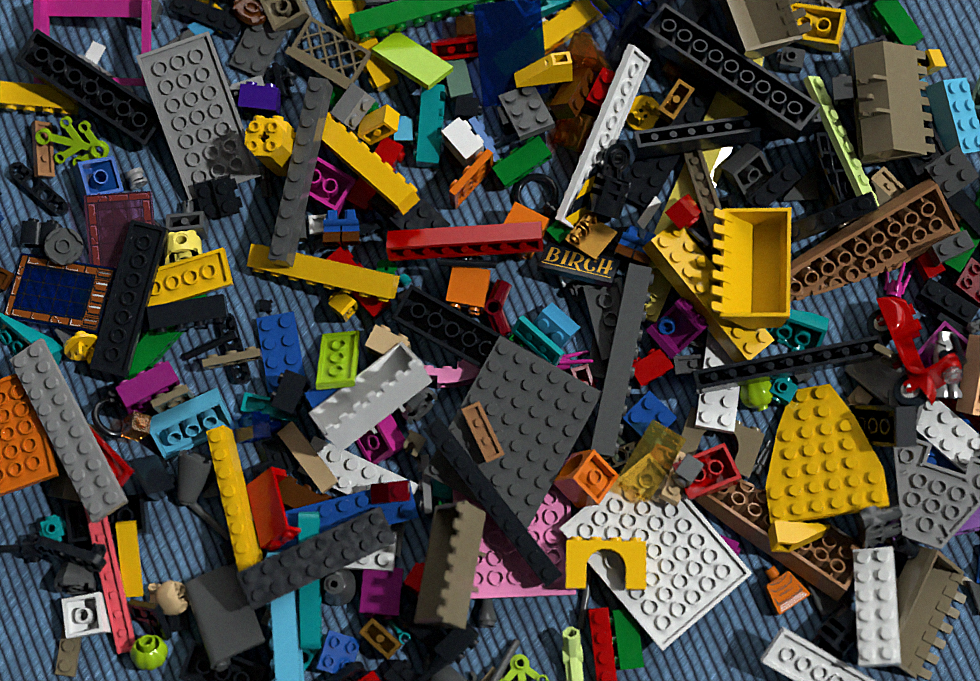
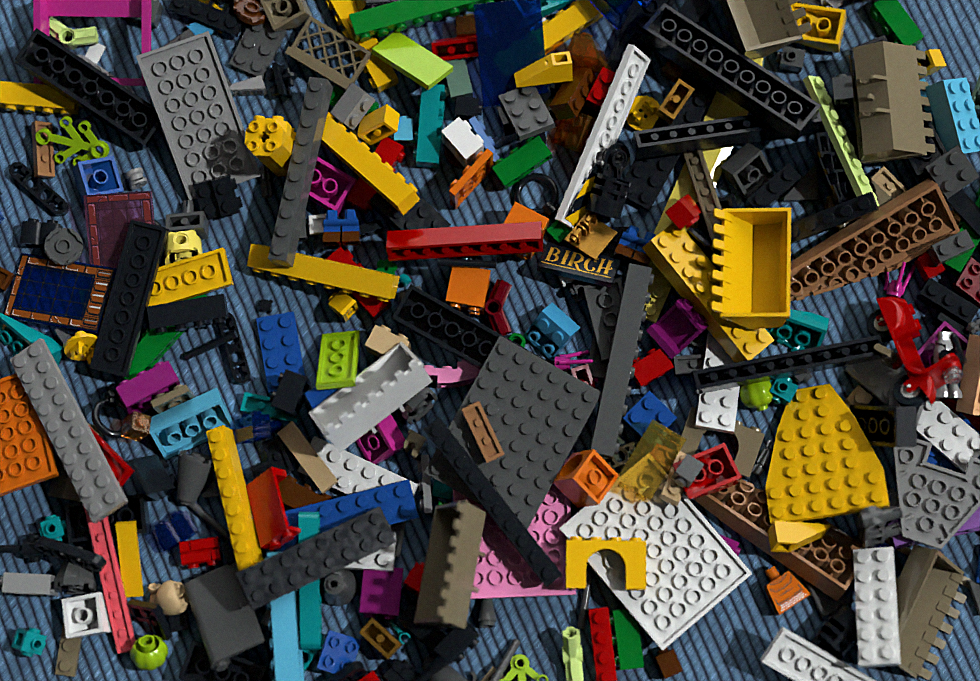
(28, 584): none -> light grey window
(29, 641): none -> teal brick
(81, 36): none -> yellowish green piece
(99, 549): black piece -> none
(174, 531): none -> clear blue brick
(200, 552): none -> red brick
(231, 358): dark tan plate -> none
(260, 99): dark purple slope -> none
(390, 492): dark red slope -> none
(537, 341): teal plate -> none
(649, 212): white sticker -> none
(666, 329): blue plate -> none
(668, 663): none -> reddish brown brick
(903, 545): black bush -> none

